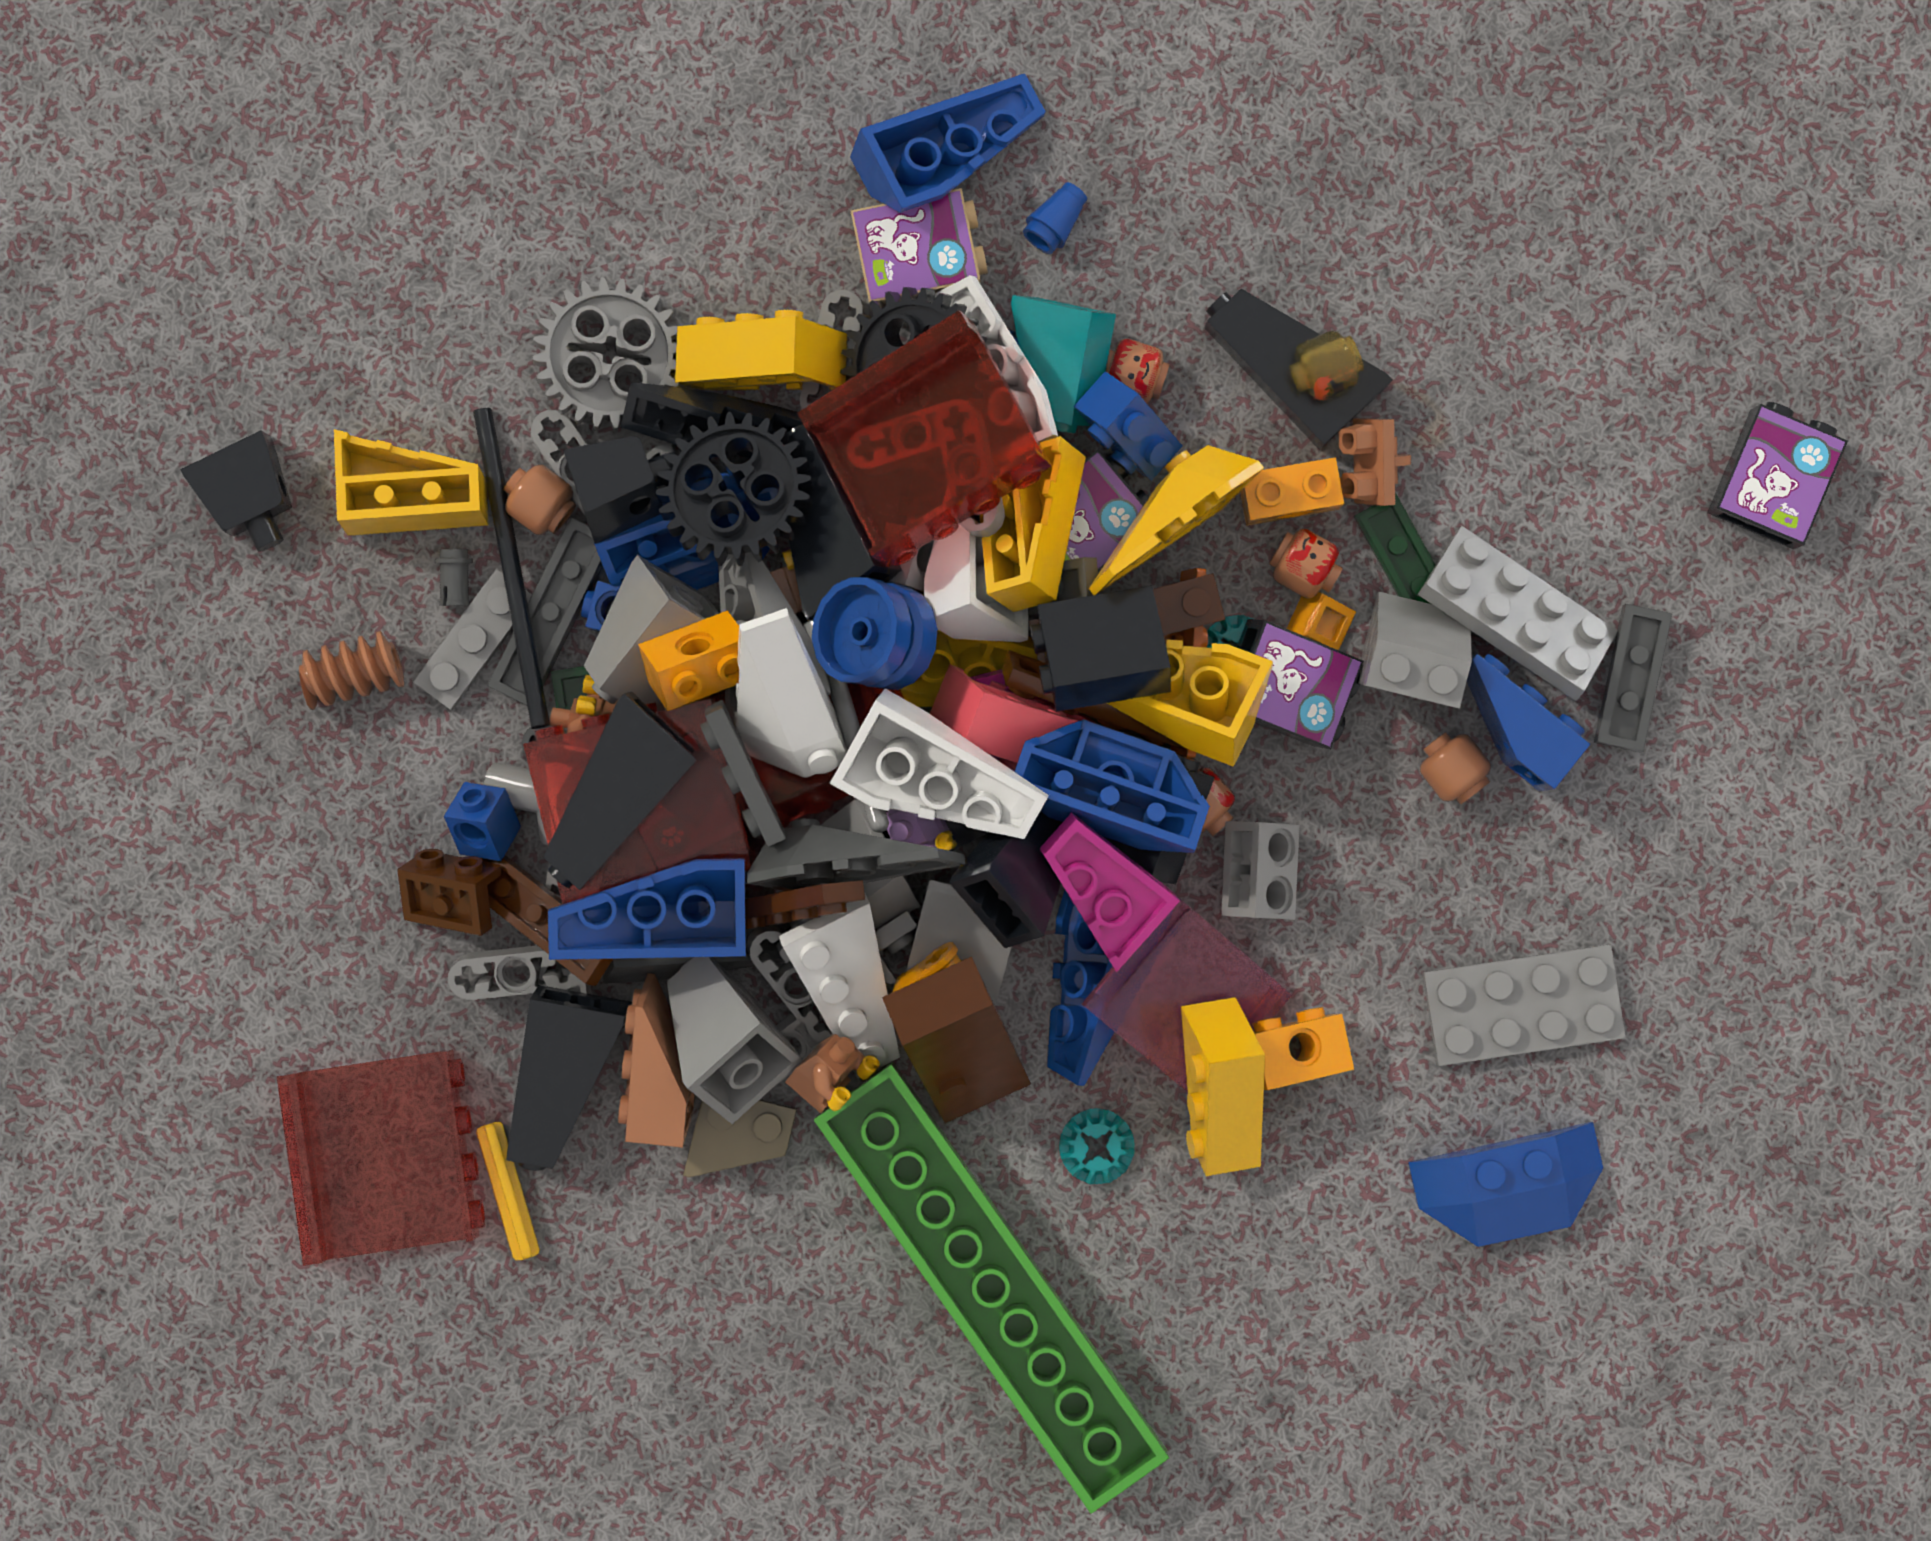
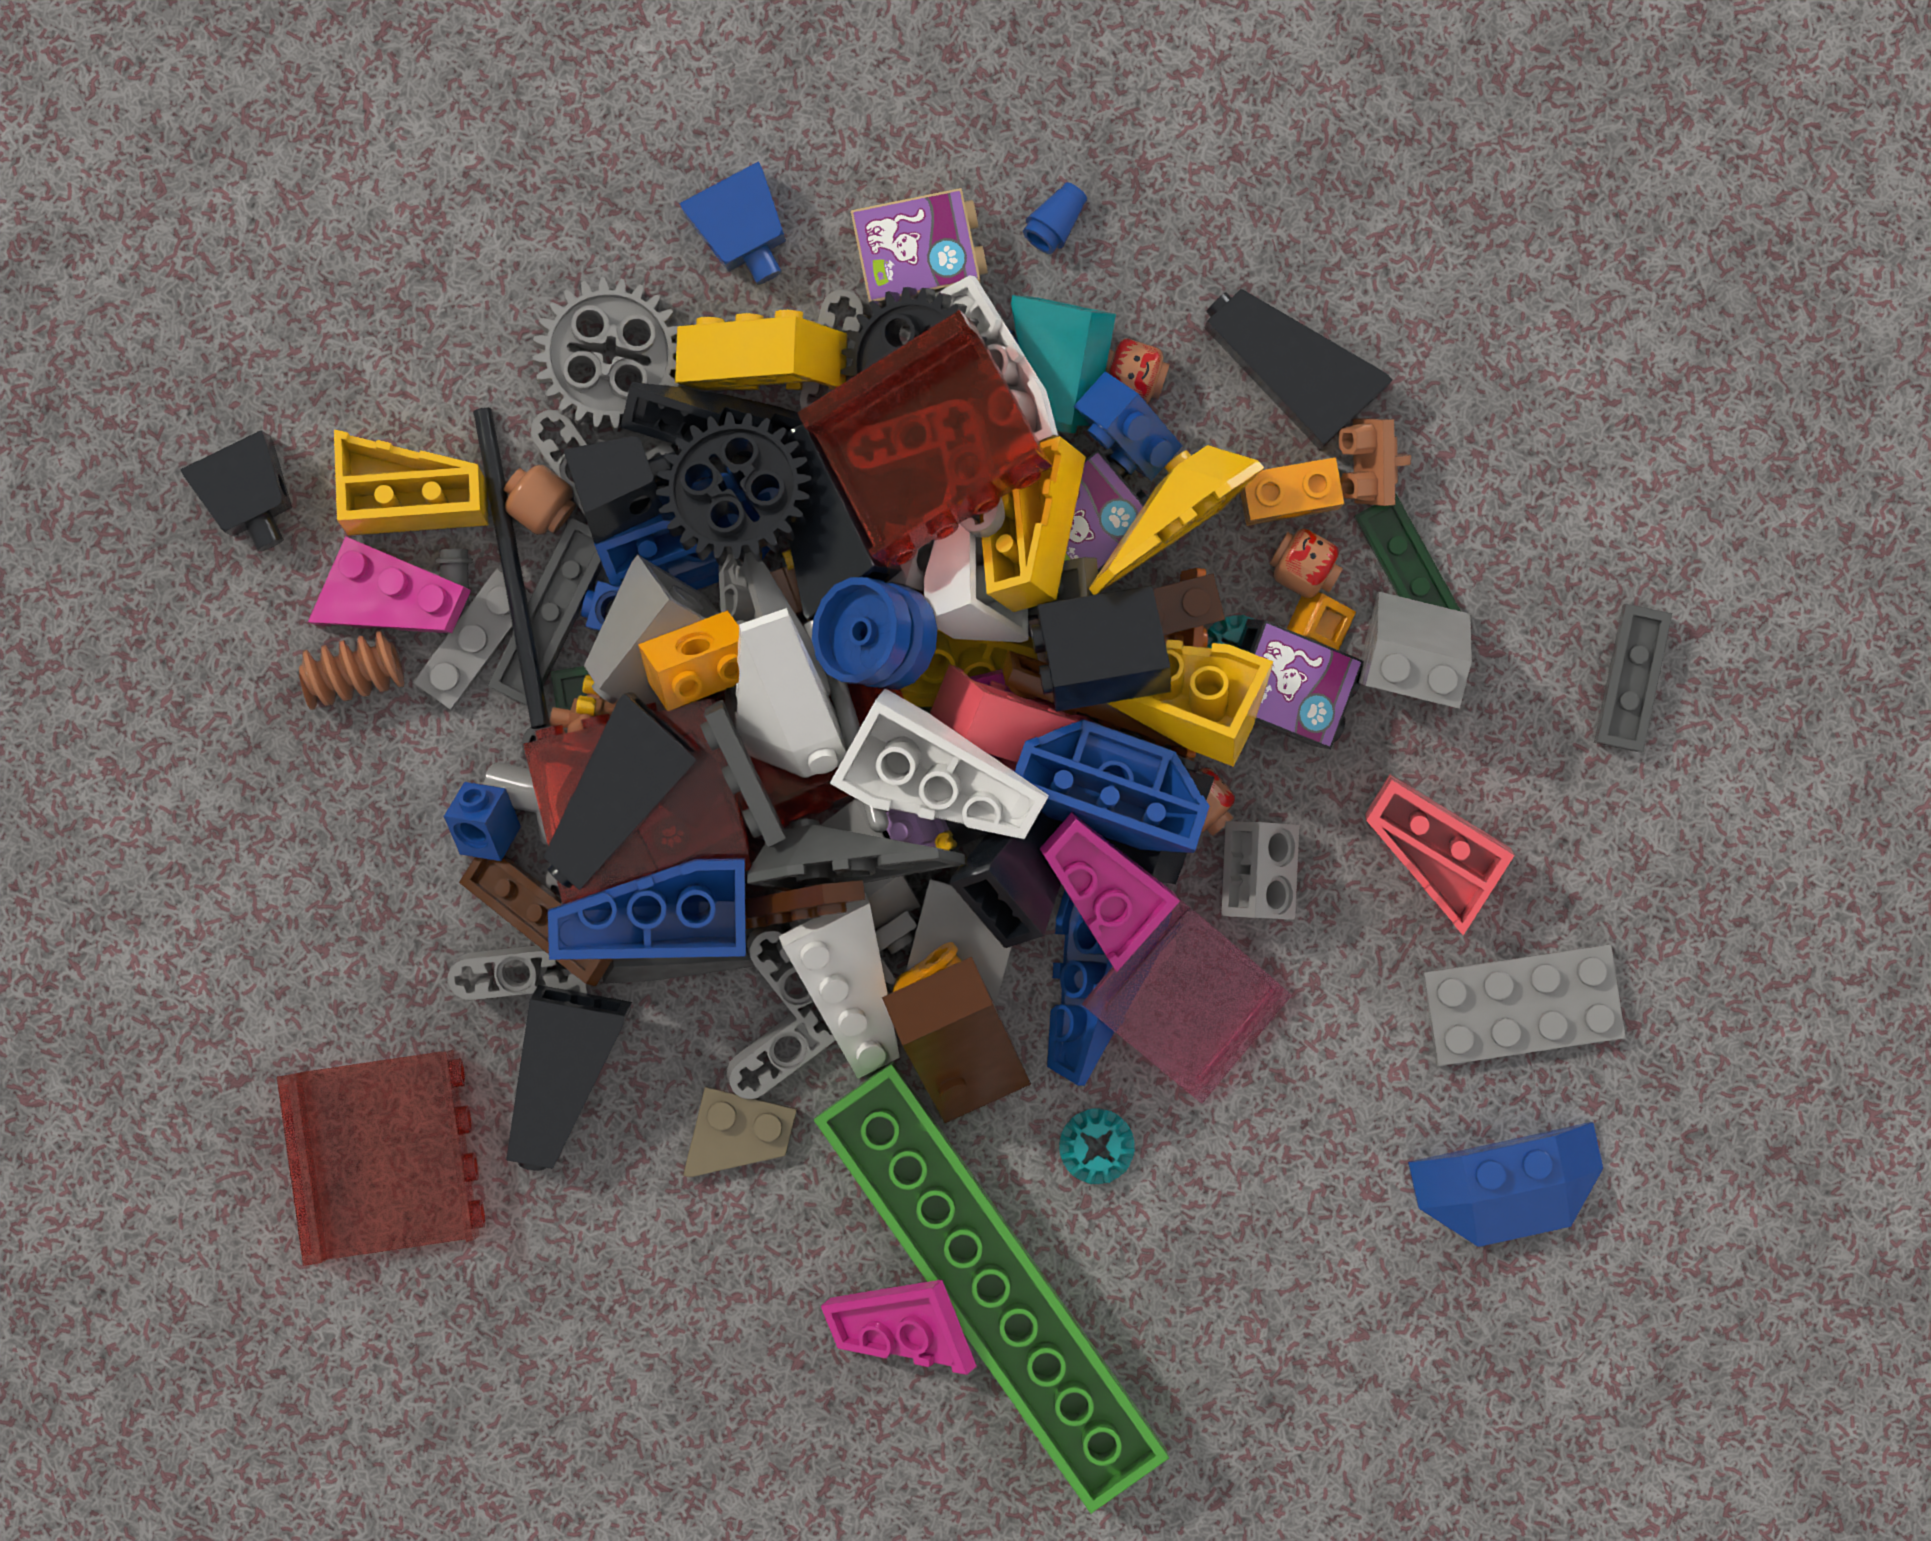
(386, 592): none -> dark pink wing
(447, 891): reddish brown bracket -> none
(507, 1191): yellow axle -> none
(655, 1100): nougat slope -> none
(725, 1039): light grey slope -> none
(739, 222): none -> blue torso
(824, 1073): nougat piece -> none
(903, 1322): none -> dark pink wing
(942, 144): blue wedge -> none
(1223, 1086): yellow wedge -> none
(1323, 1047): light orange brick -> none
(1326, 365): clear yellow head -> none
(1440, 849): none -> coral wedge
(1455, 767): nougat head -> none
(1518, 613): light grey plate -> none
(1522, 729): blue slope -> none
(1778, 475): brick -> none

